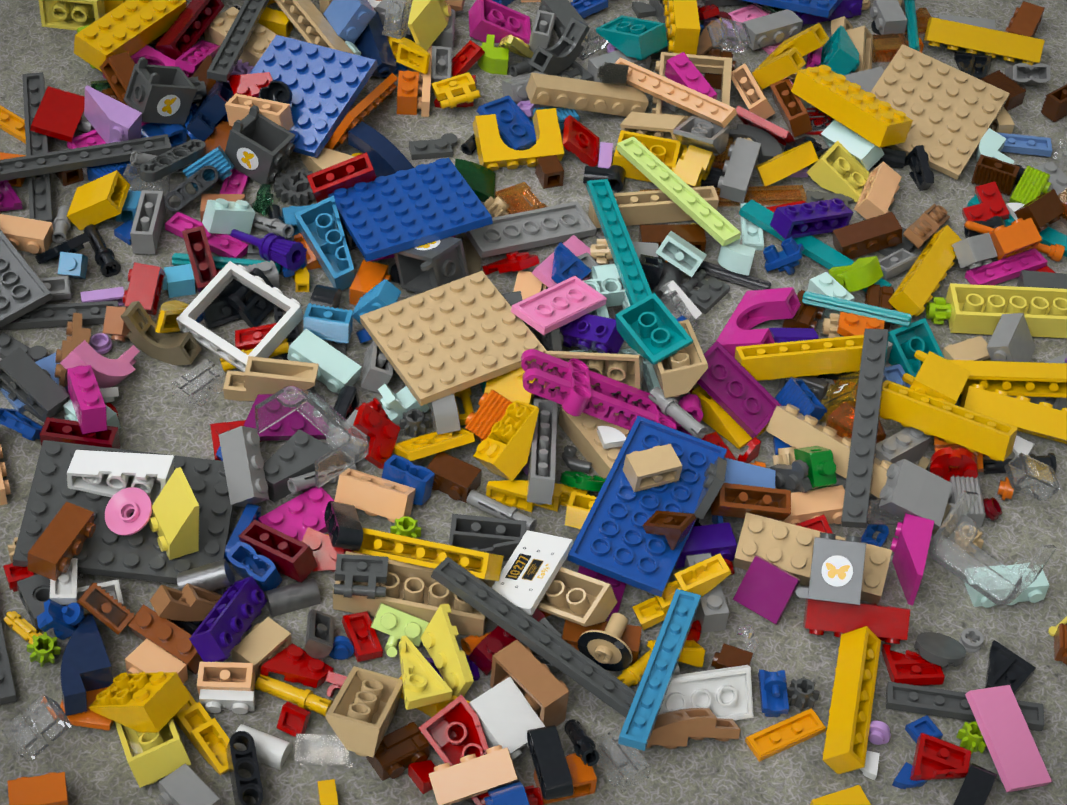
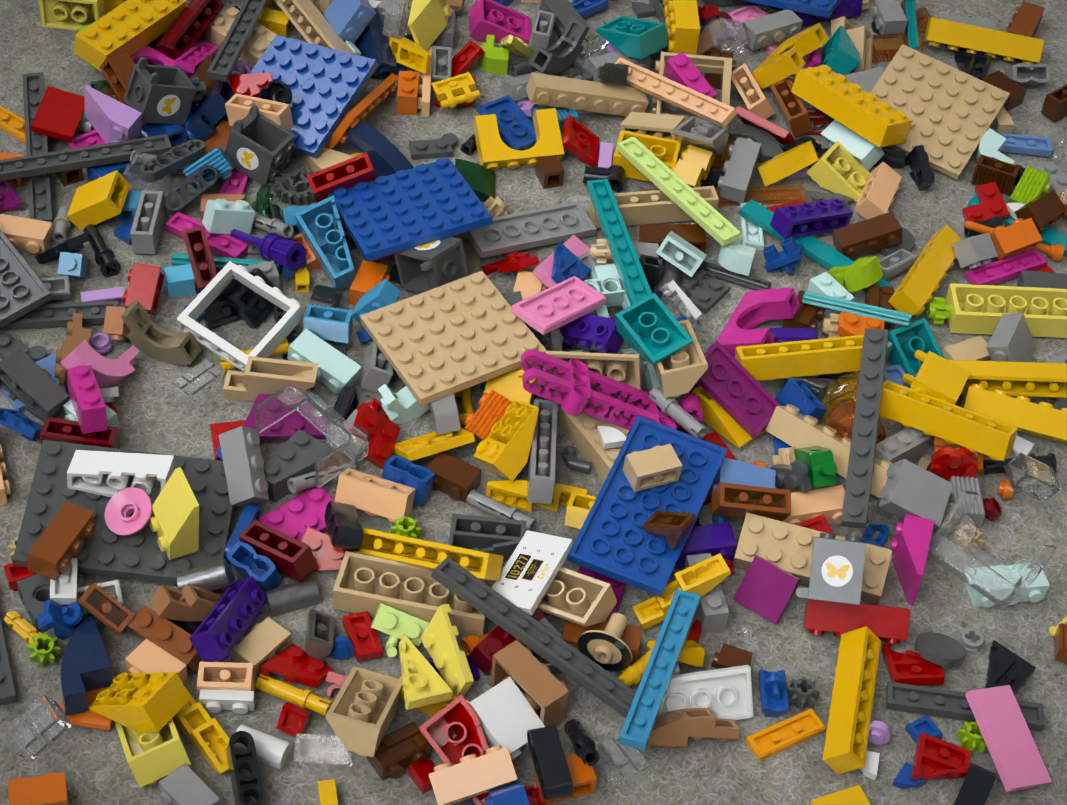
(167, 316): yellow slope -> none
(250, 337): red plate -> none
(361, 569): dark grey plate -> none
(414, 423): dark grey gear -> none
(514, 198): clear orange plate -> none
(582, 481): green tile -> none
(713, 482): dark grey wing -> none
(752, 452): red tile -> none
(926, 225): medium nougat slope -> none

